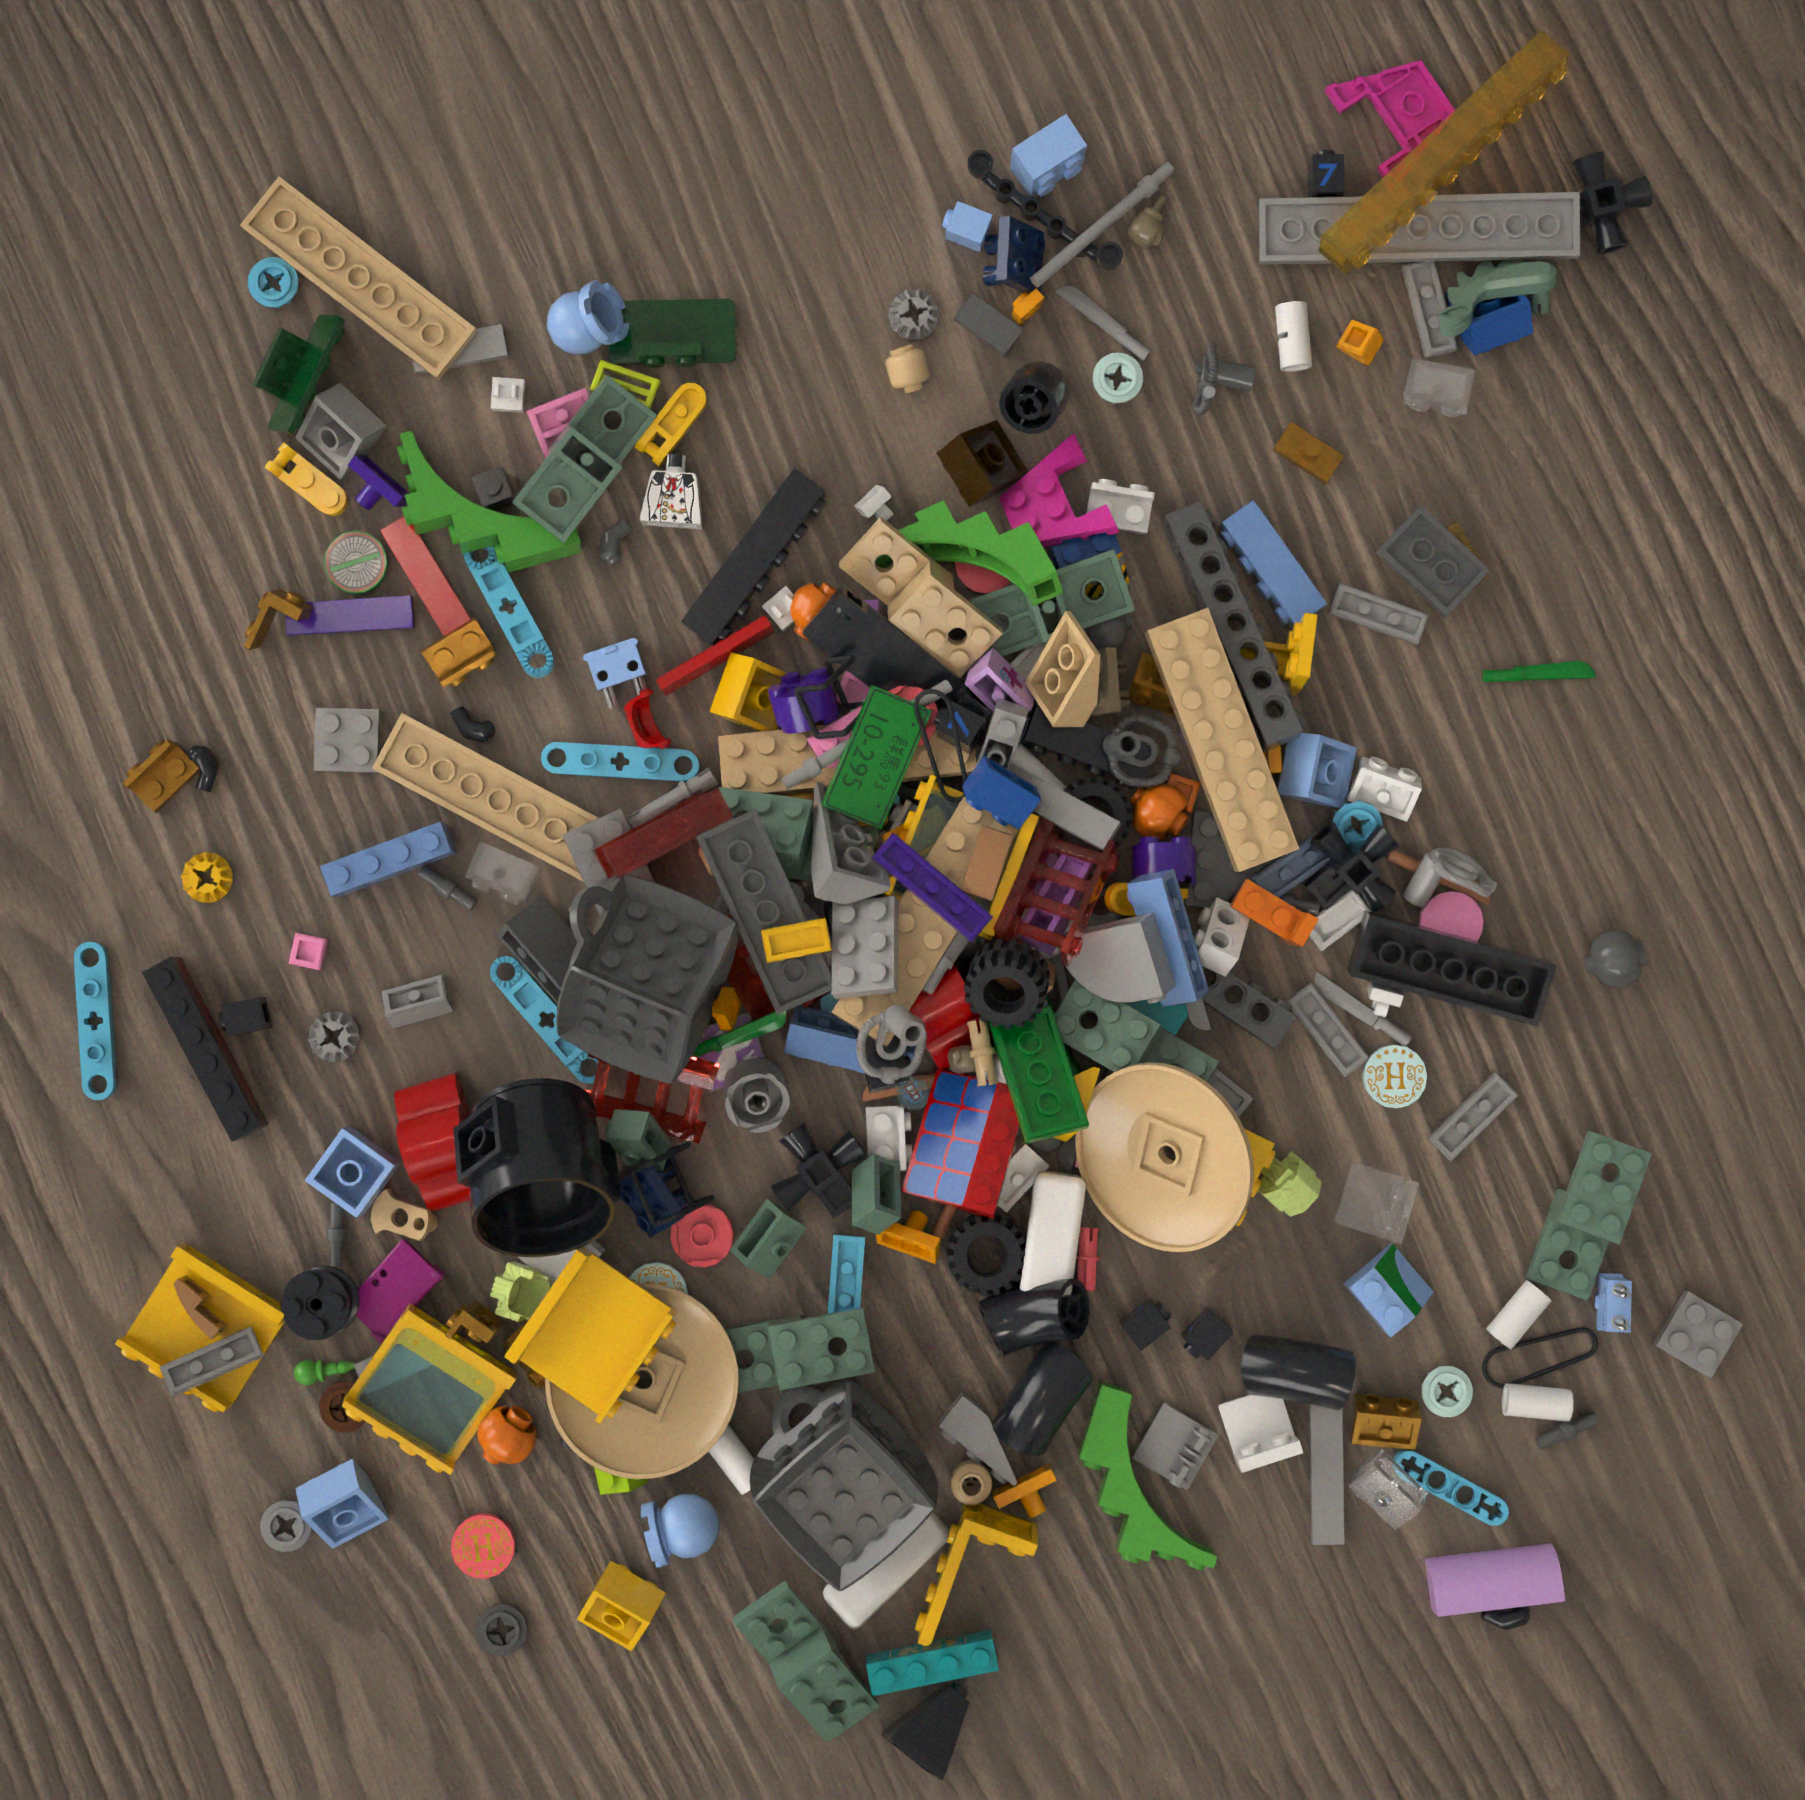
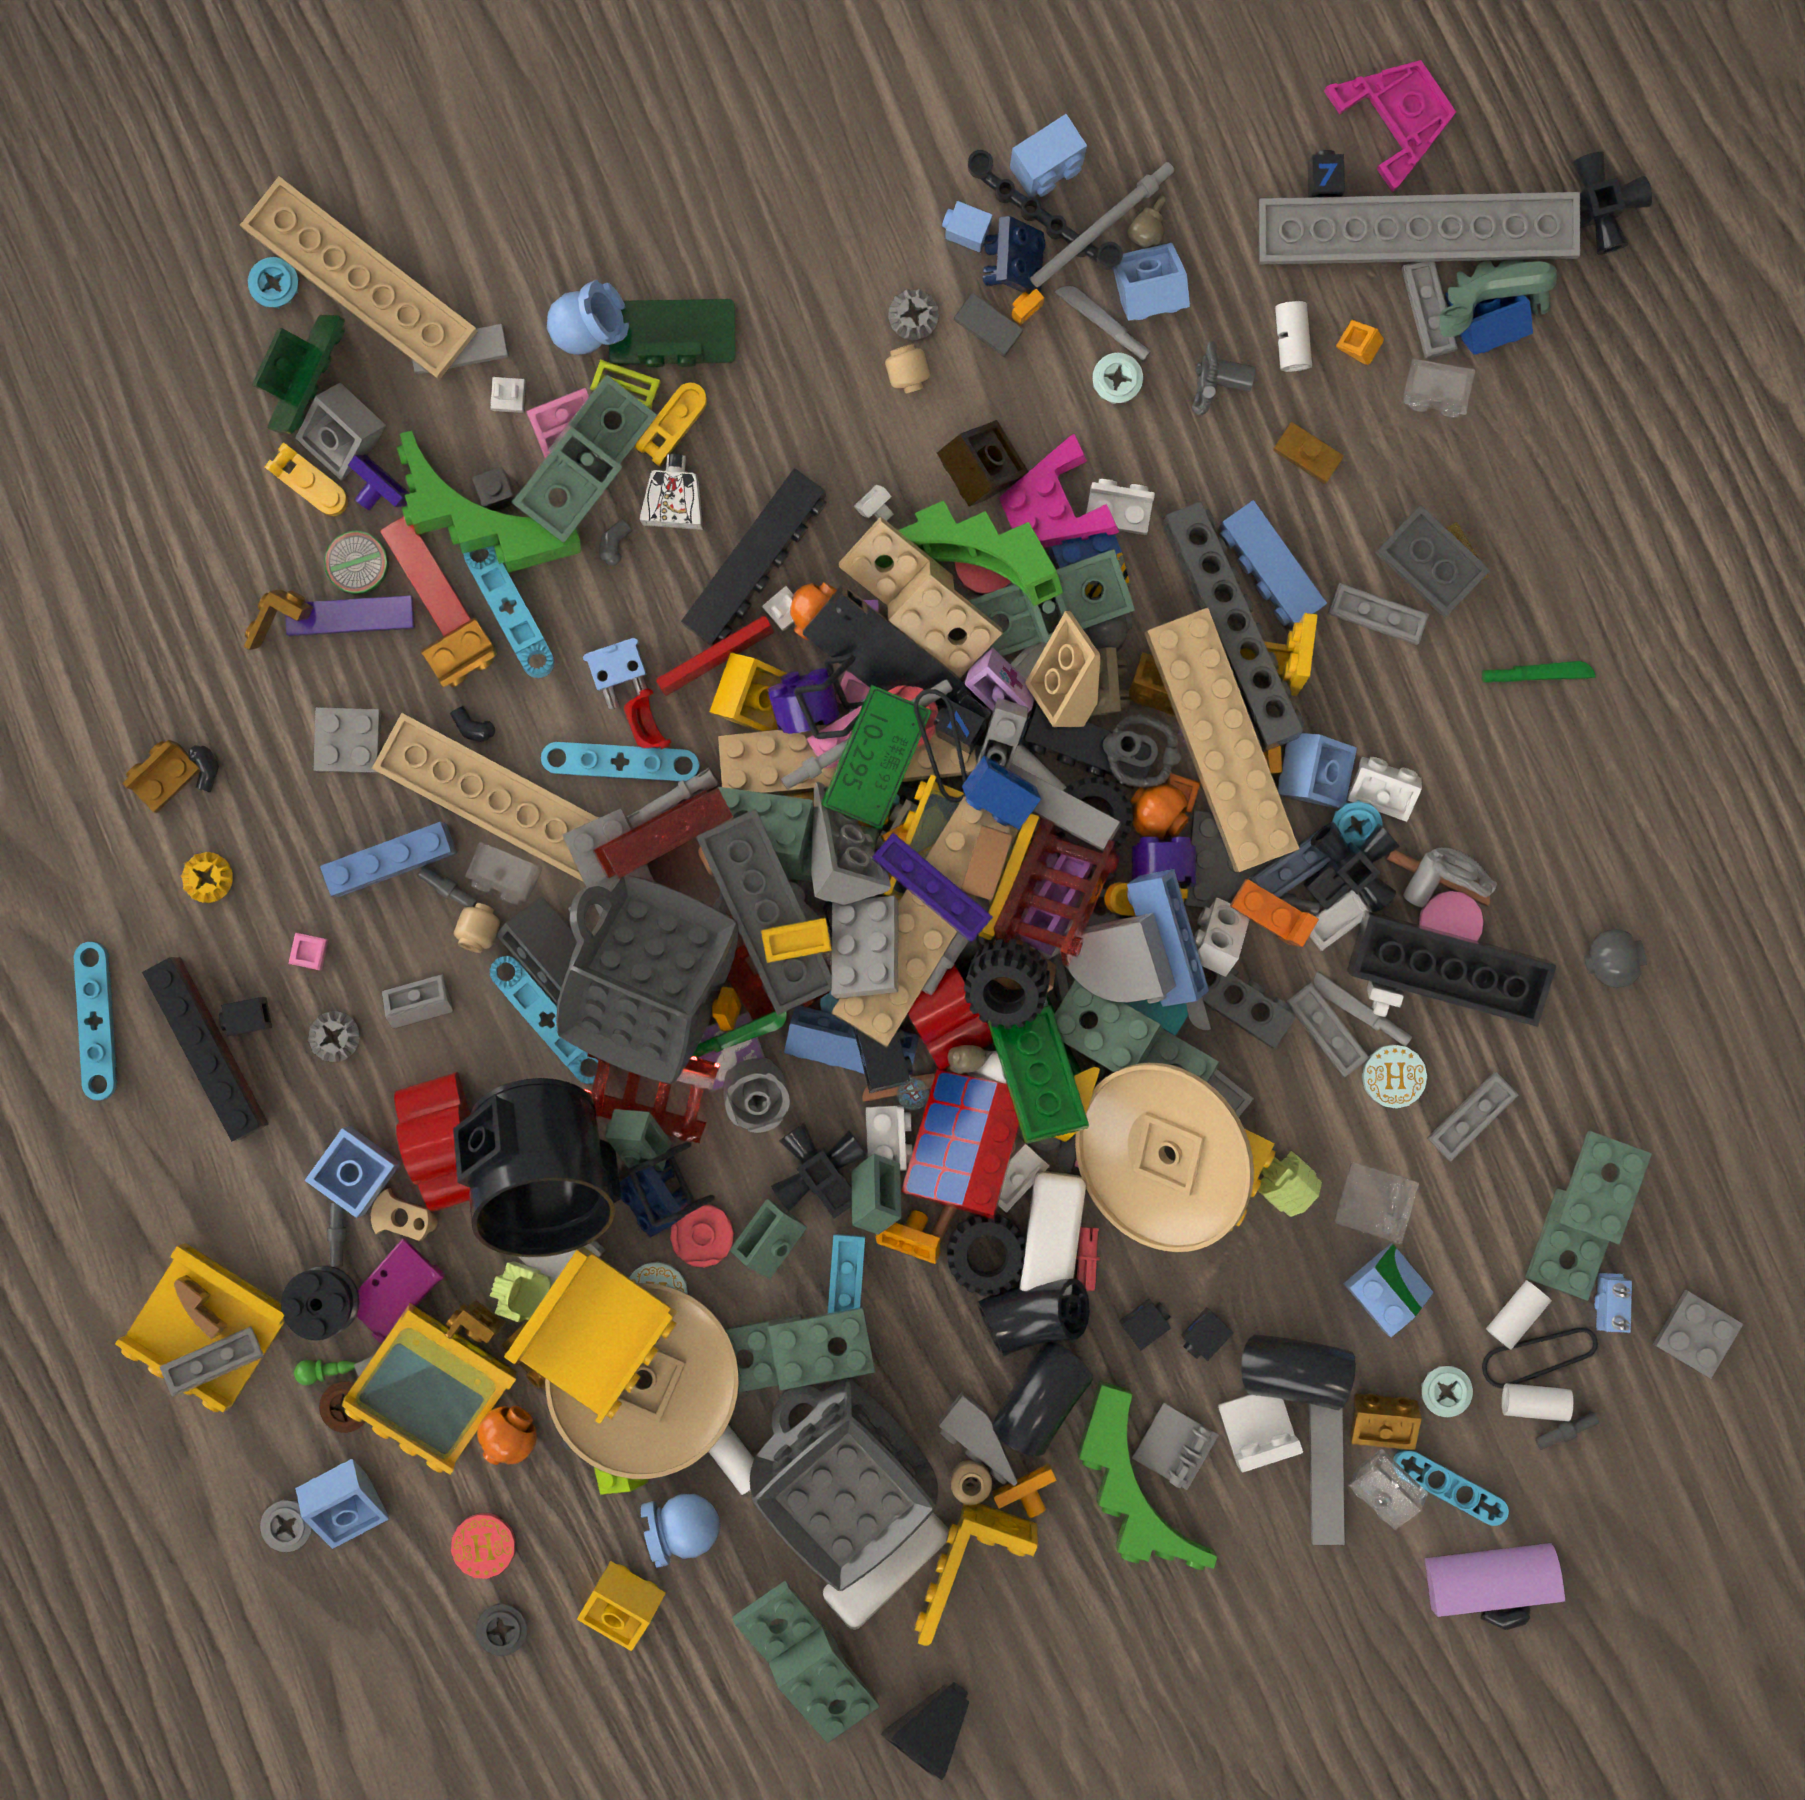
(477, 928): none -> tan head
(910, 1032): light grey piece -> none
(931, 1664): teal brick -> none
(982, 1053): tan pin -> none
(1034, 397): black brick -> none
(1152, 282): none -> light blue slope
(1443, 153): clear yellow brick -> none

